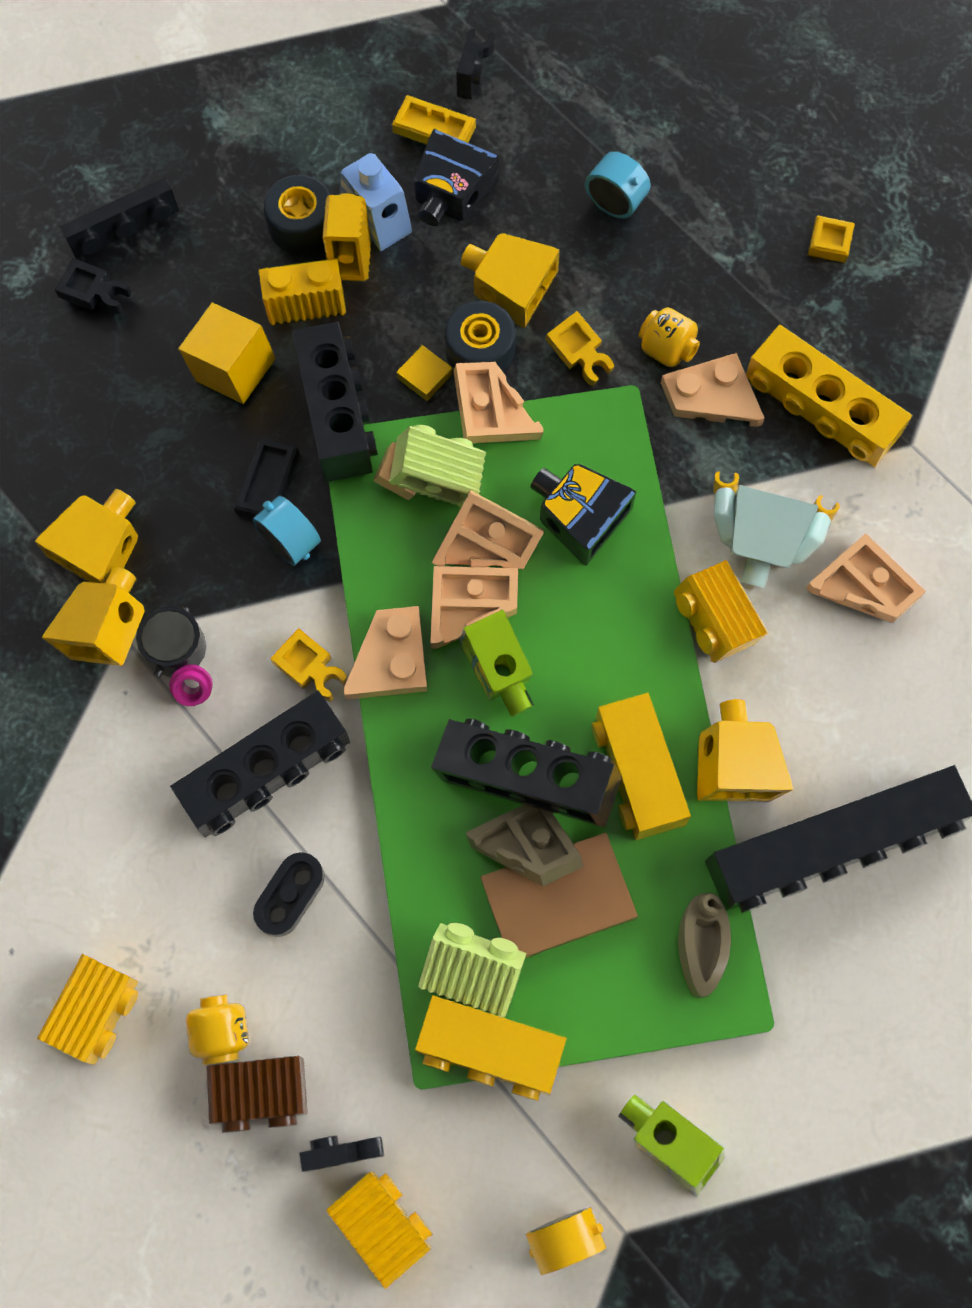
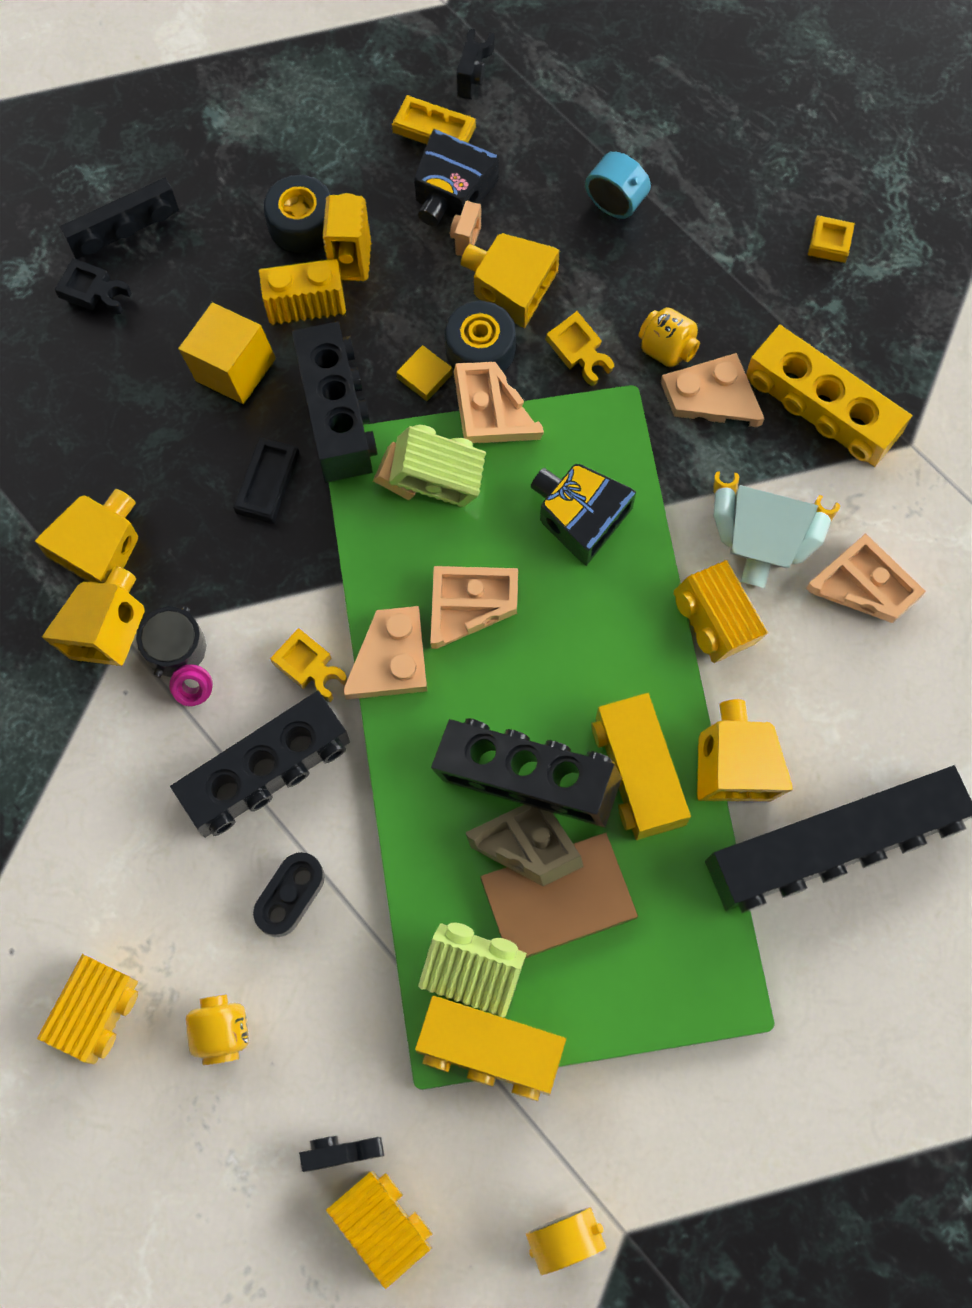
(256, 1091): reddish brown brick -> none
(286, 530): medium azure piece -> none
(381, 191): light blue torso -> none
(466, 227): none -> light nougat plate
(487, 536): light nougat wing -> none
(493, 644): lime torso -> none
(692, 1154): lime torso -> none
(704, 943): dark tan arm -> none

